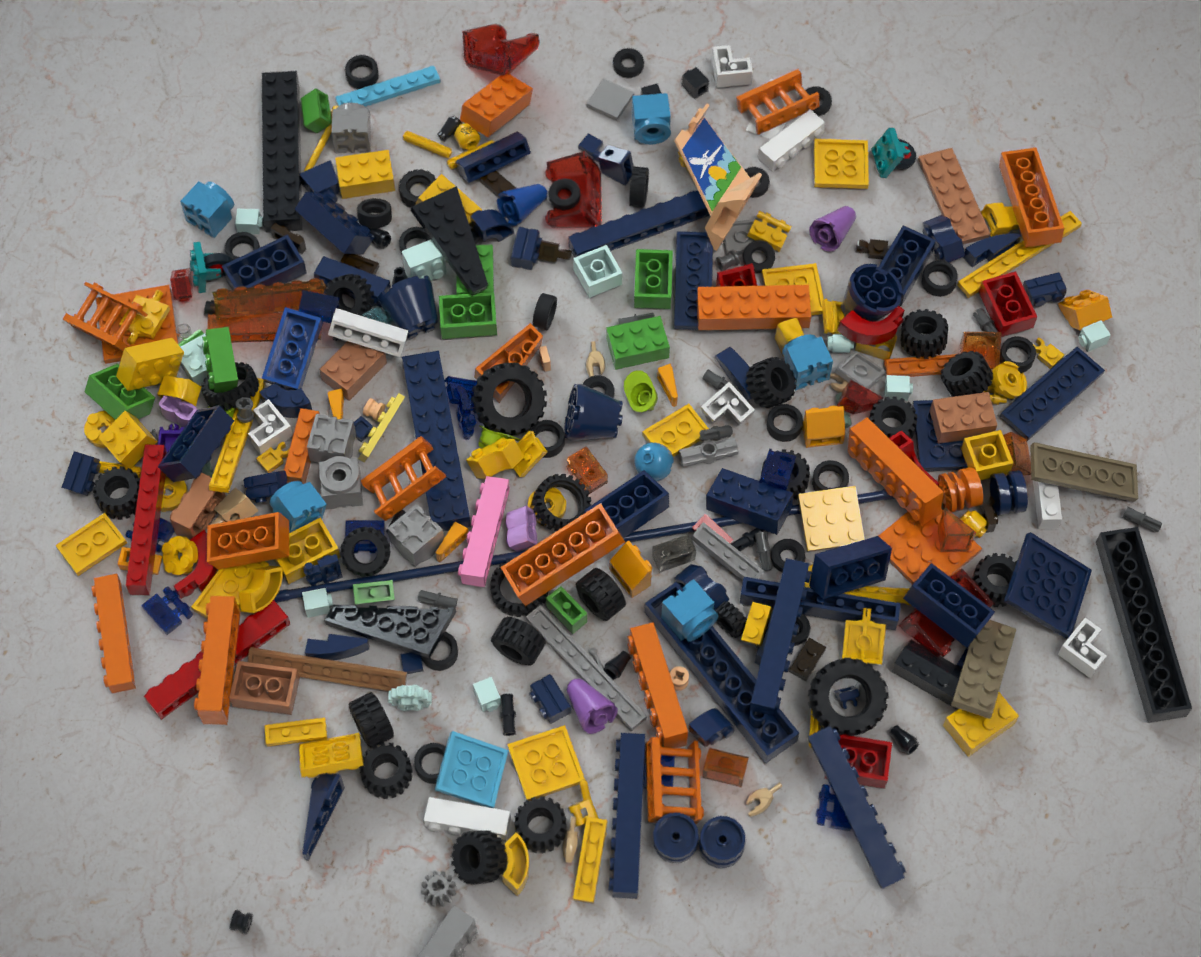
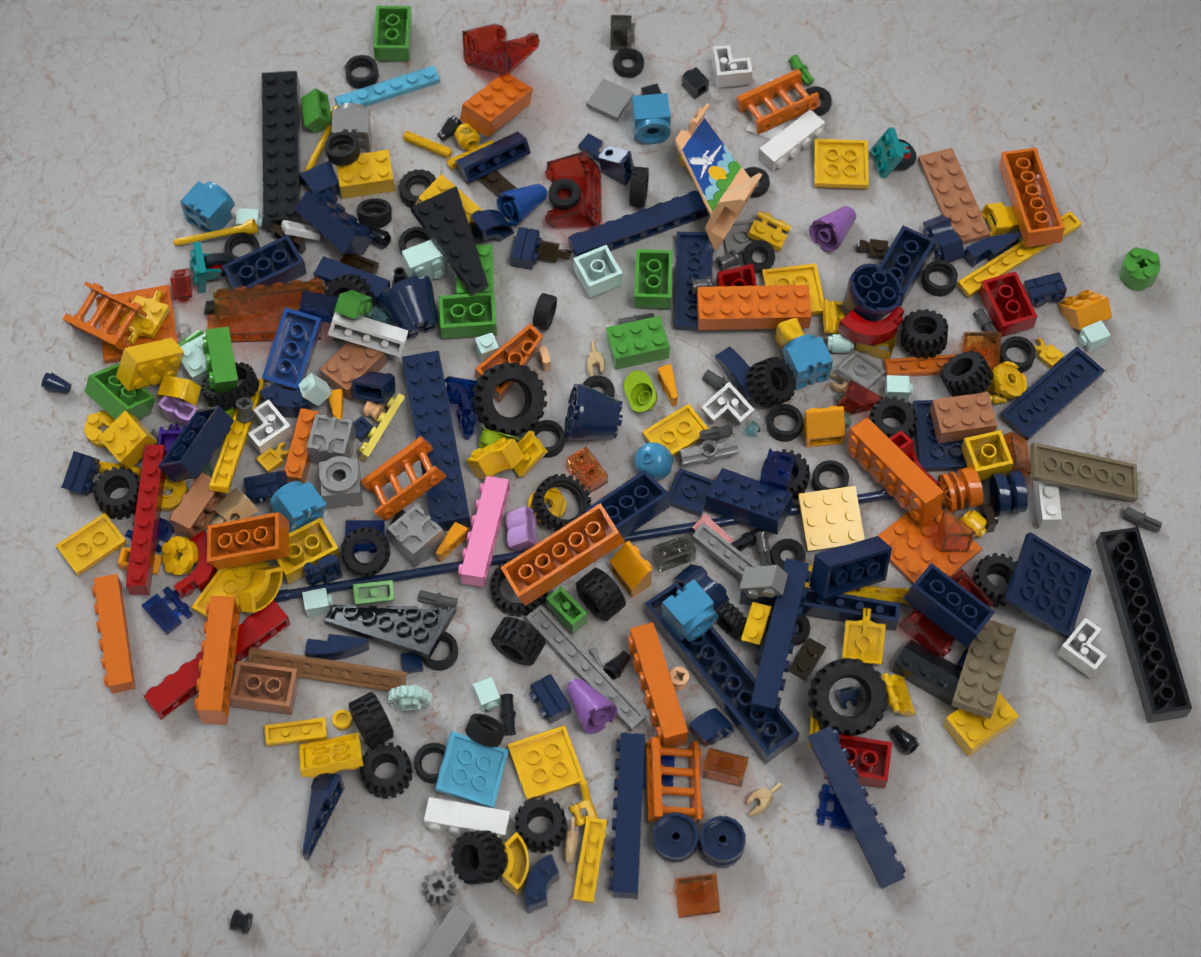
(55, 383): none -> dark blue cone
(249, 227): none -> yellow piece
(300, 230): none -> white tile
(314, 389): none -> light aqua brick
(342, 720): none -> yellow tile
(346, 158): none -> black tyre
(353, 304): none -> bright green brick
(374, 387): none -> dark blue torso
(393, 33): none -> bright green brick
(485, 346): none -> light aqua brick
(485, 730): none -> black tyre
(539, 882): none -> dark blue brick
(621, 32): none -> clear smoke brick
(690, 491): none -> dark blue plate
(697, 895): none -> clear orange slope
(700, 283): none -> dark grey bush
(751, 428): none -> clear light blue hinge
(763, 581): none -> light grey brick
(797, 64): none -> bright green axle
(898, 695): none -> yellow plate
(1140, 268): none -> bright green brick

